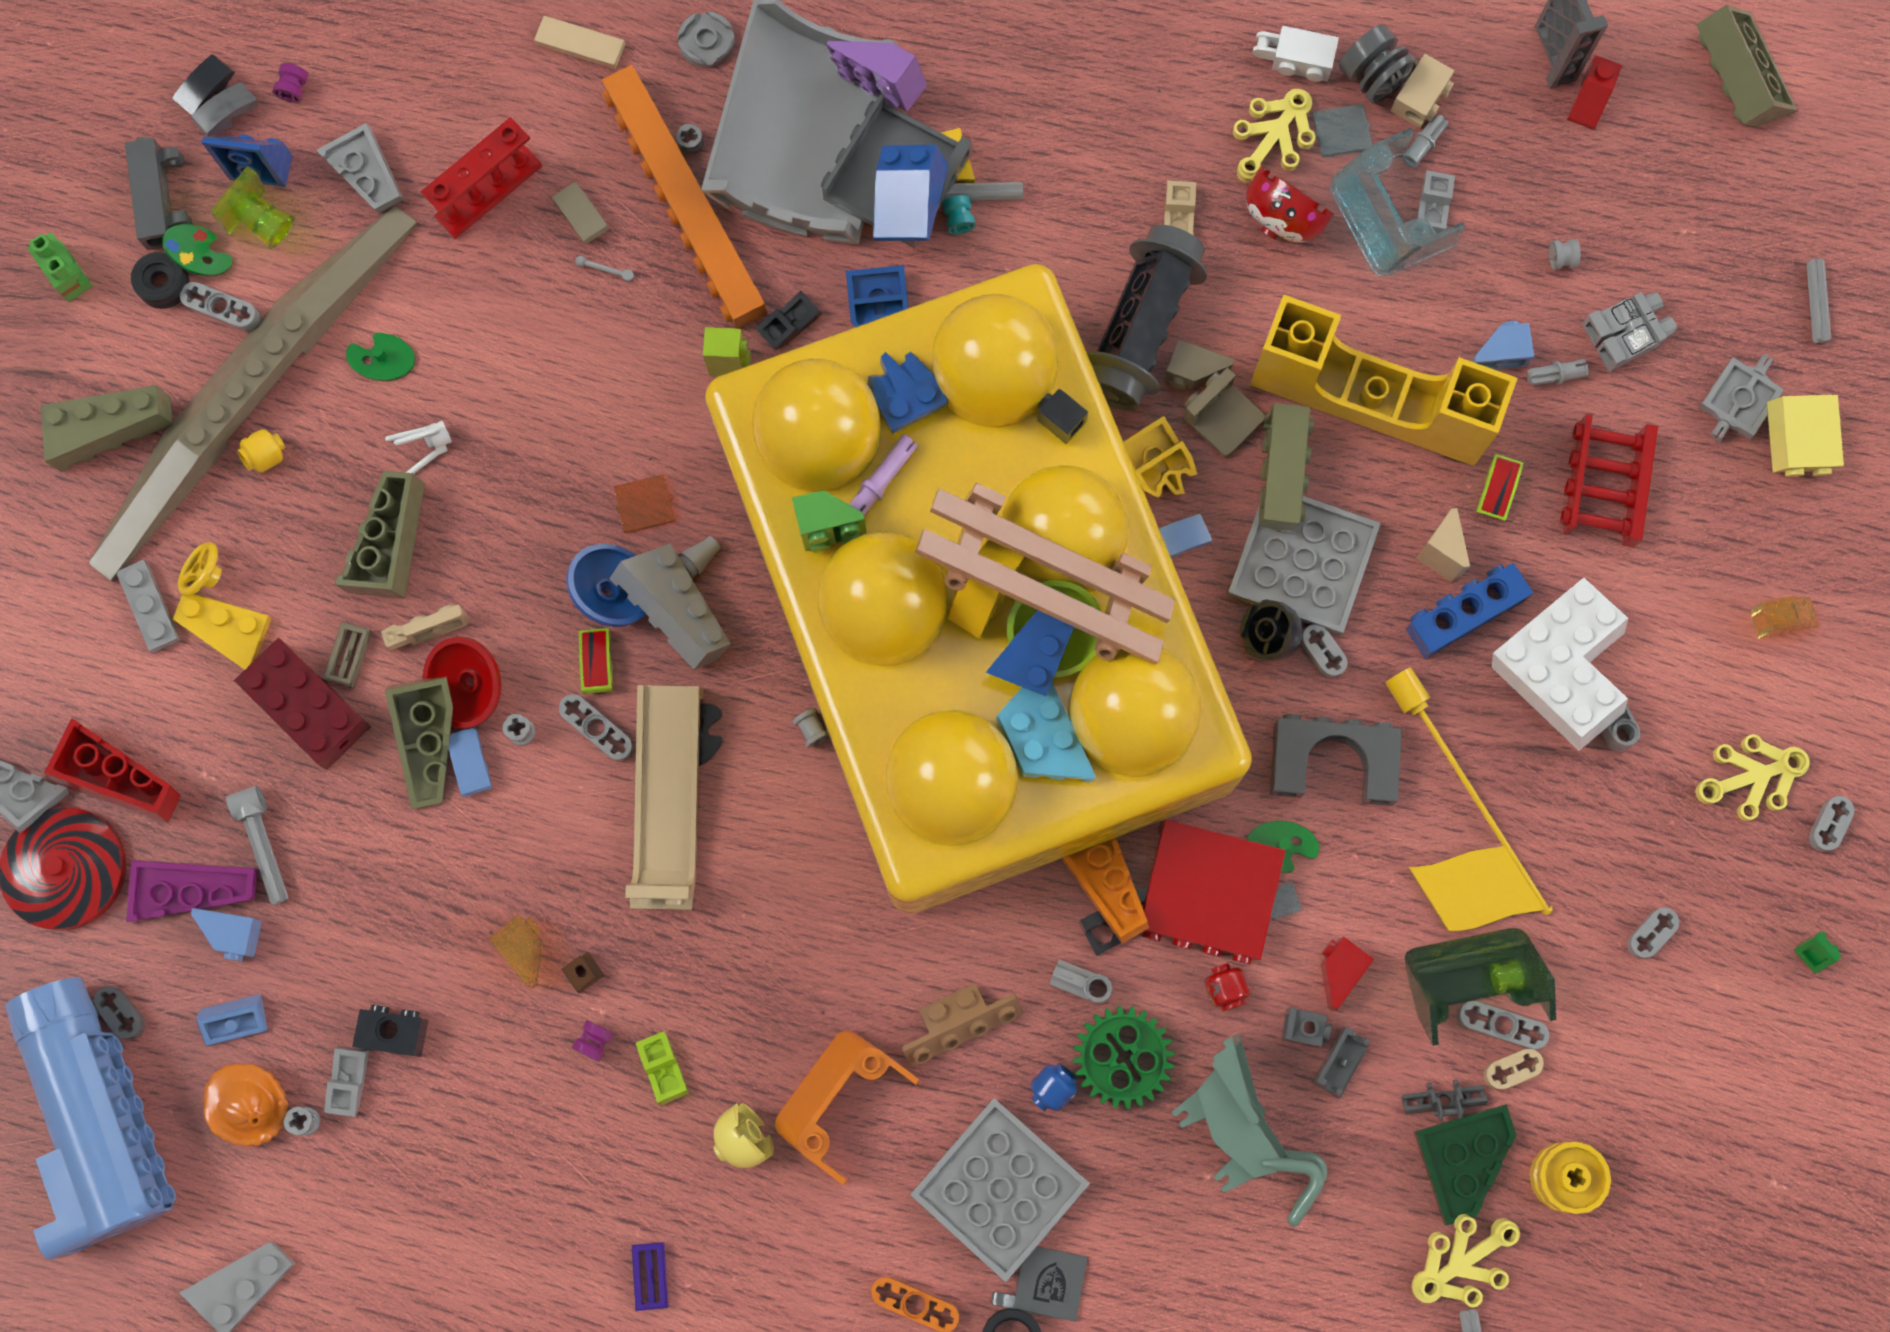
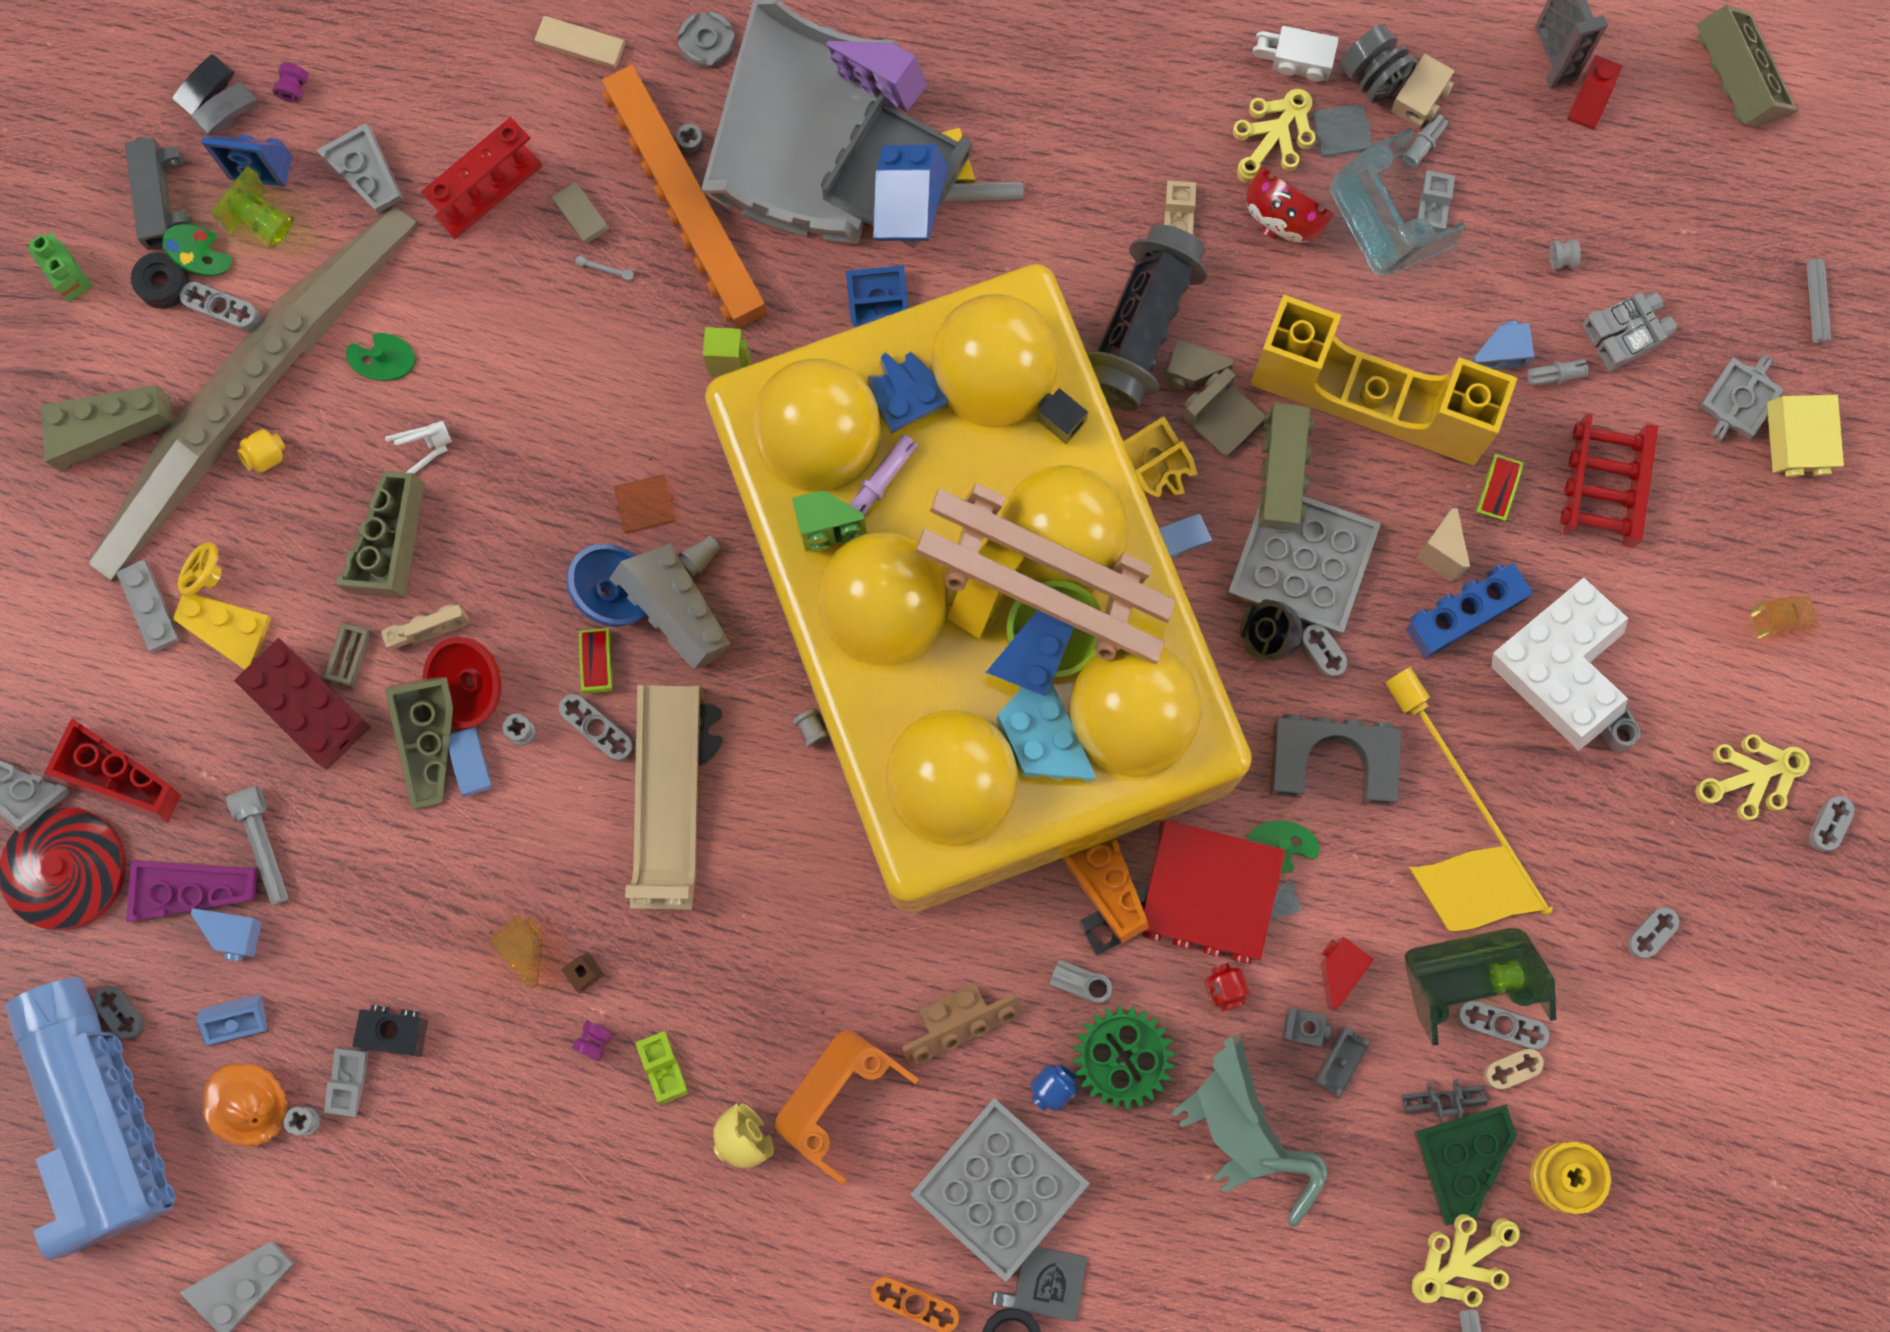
(652, 1304): dark purple tile -> none
(788, 322): black slope -> none
(959, 215): teal wheel -> none
(1818, 952): green tile -> none

